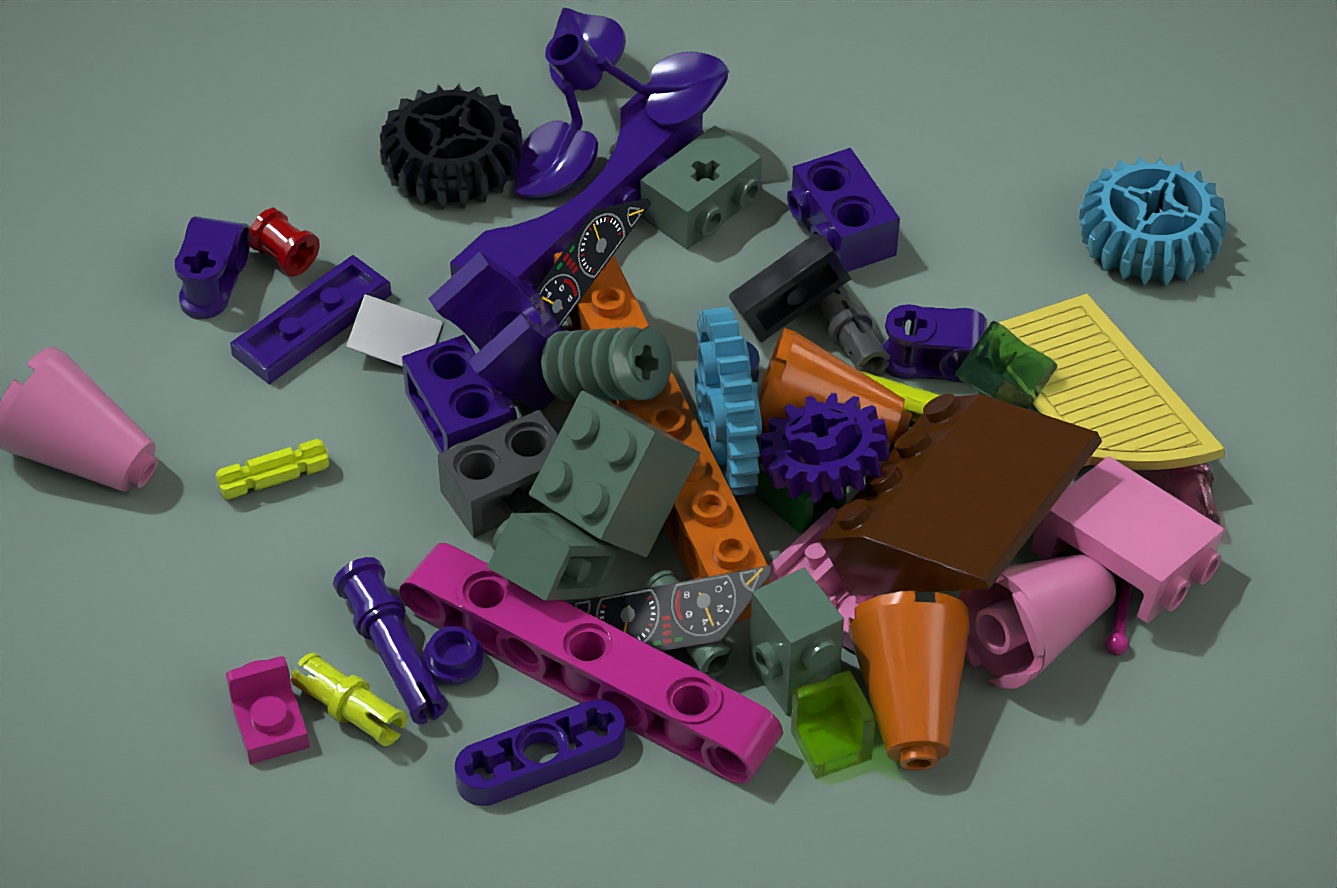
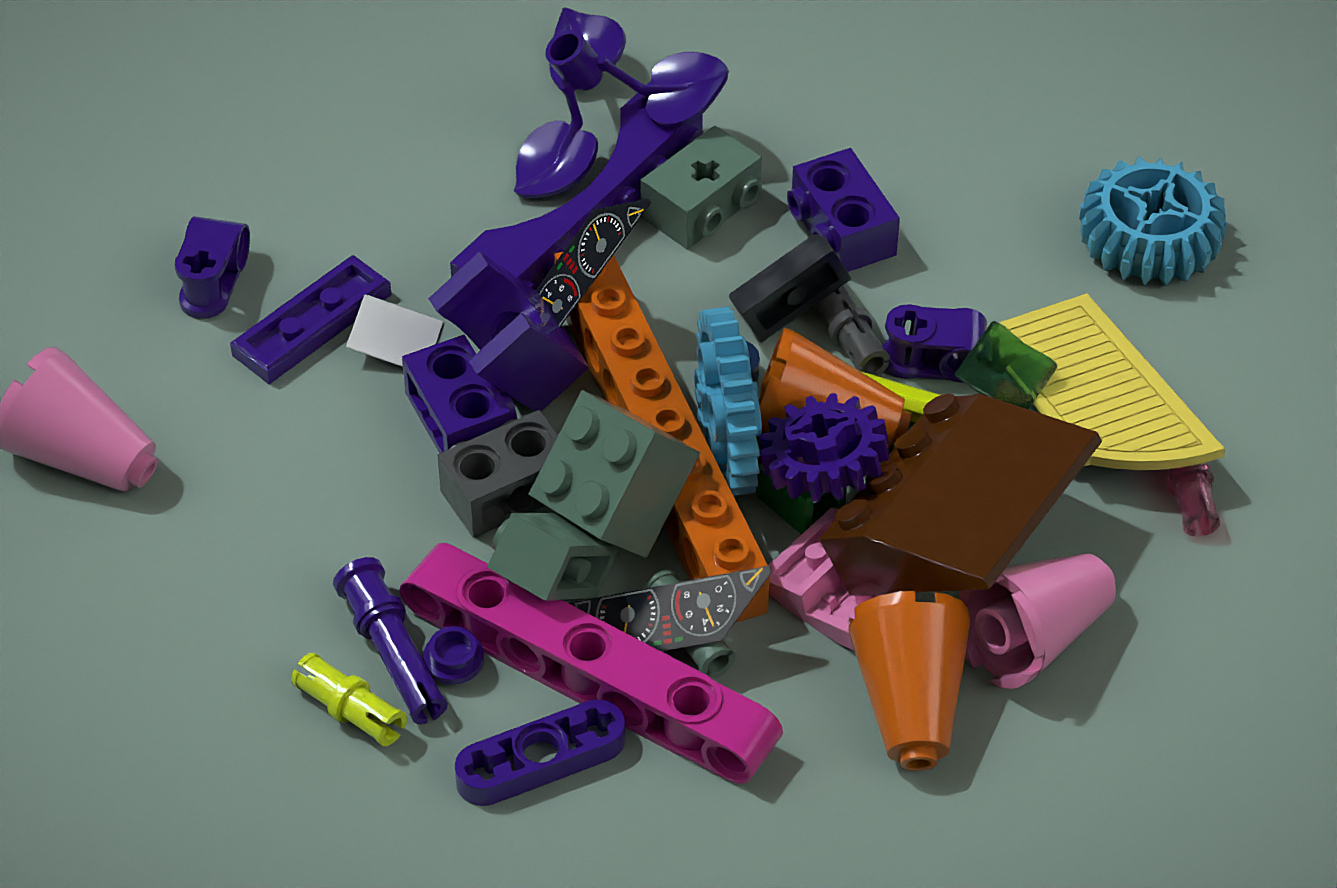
(266, 709): dark pink bracket -> none
(272, 469): neon yellow axle -> none
(282, 241): red bush -> none
(451, 146): black gear -> none
(607, 363): sand green piece -> none
(794, 635): sand green brick -> none
(832, 724): clear neon green panel -> none
(1117, 642): dark pink hinge -> none
(1133, 533): bright pink panel -> none

